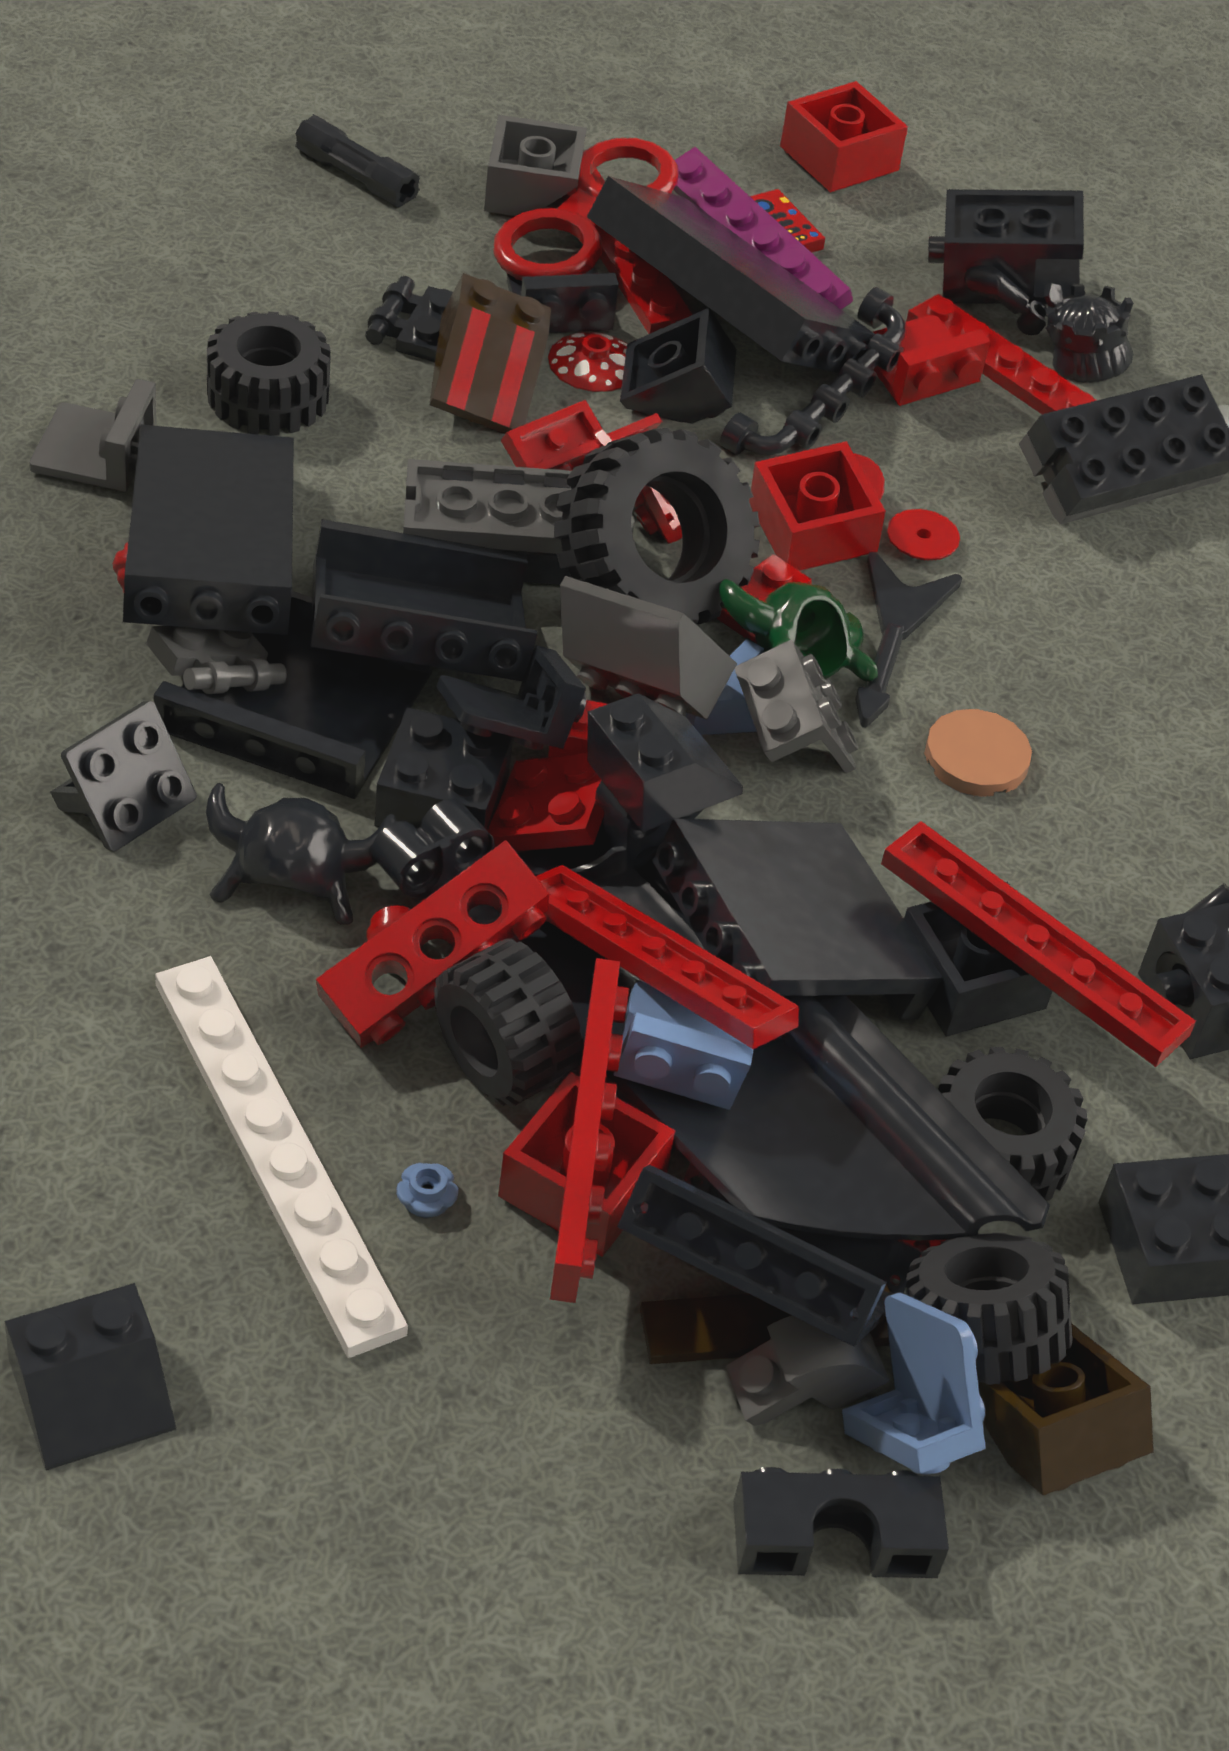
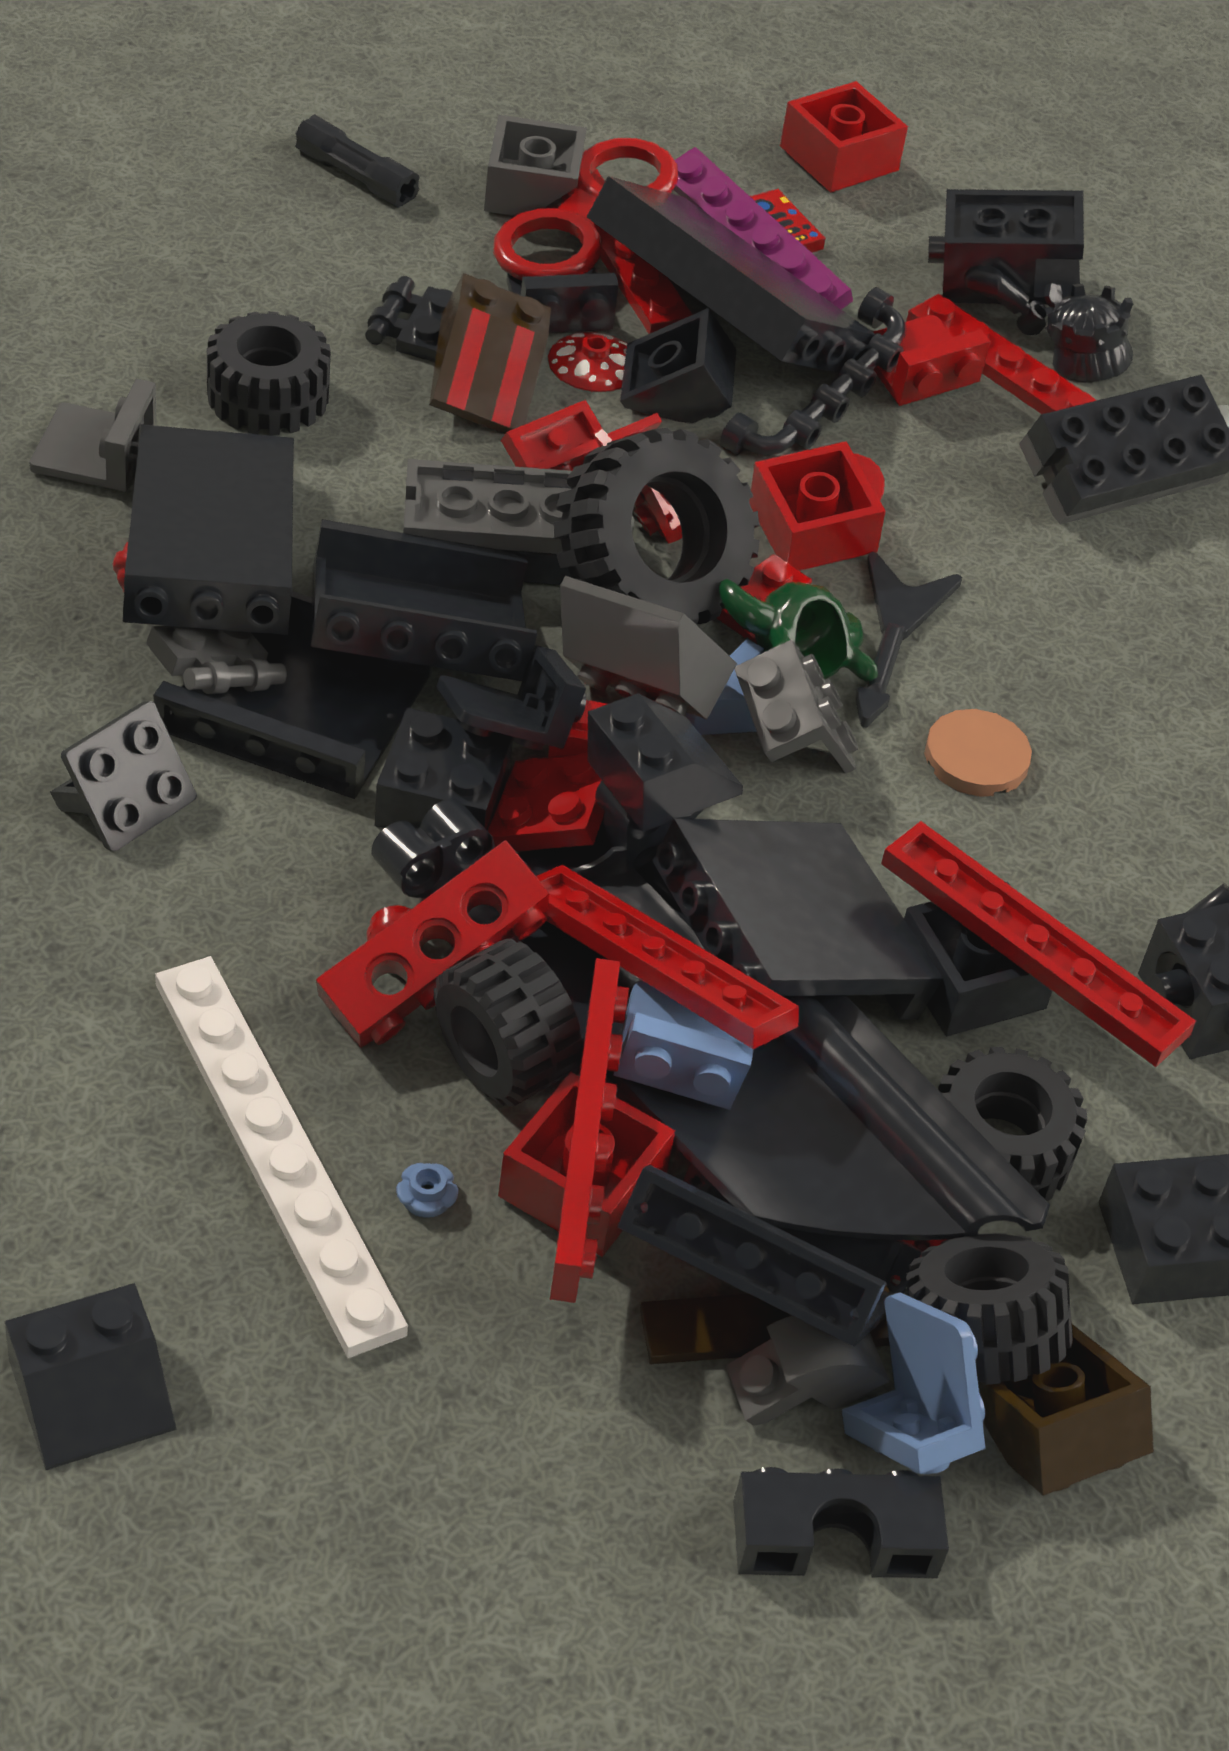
(290, 846): black piece -> none
(923, 534): red piece -> none

